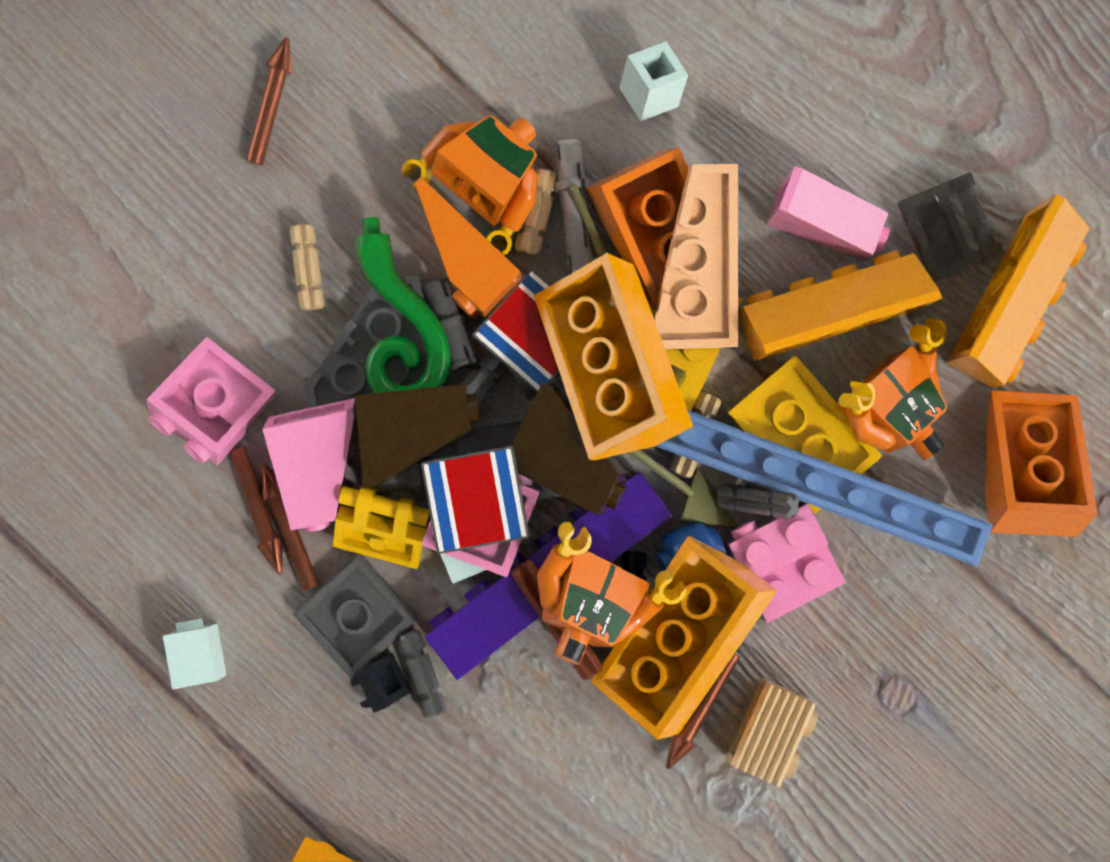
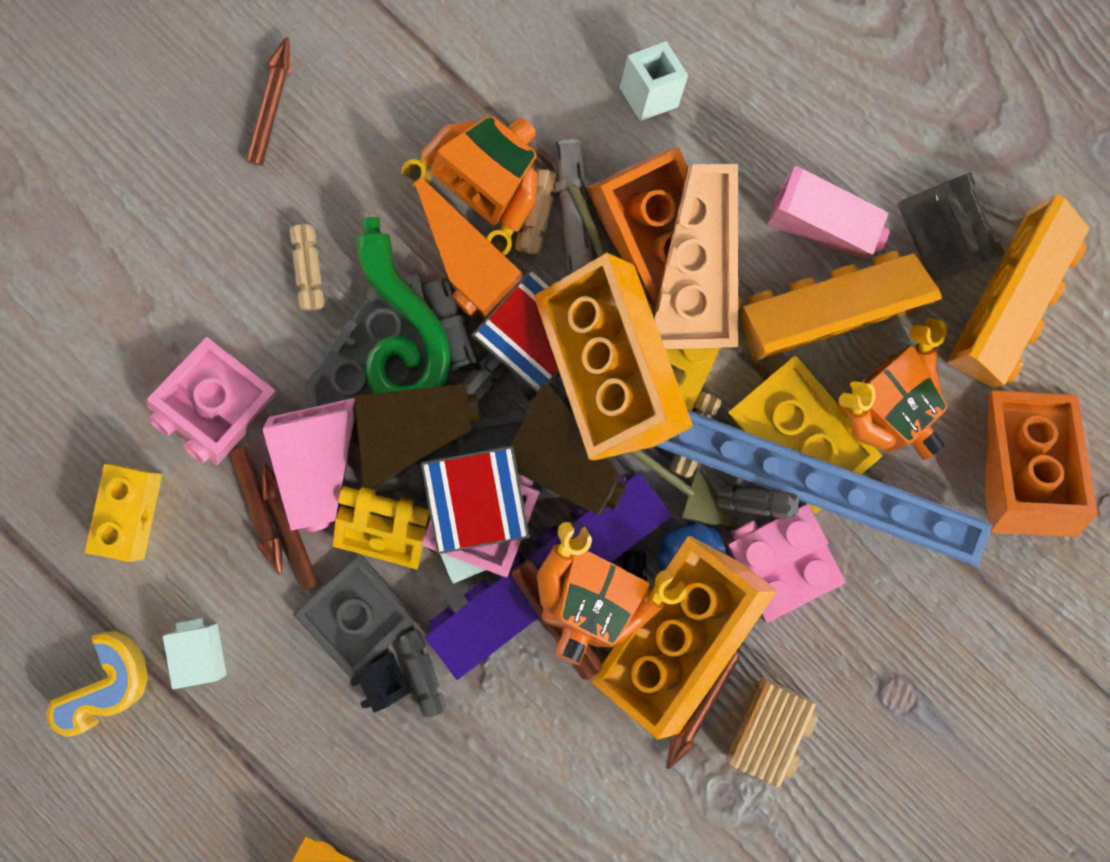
(123, 513): none -> yellow brick
(123, 687): none -> yellow animal

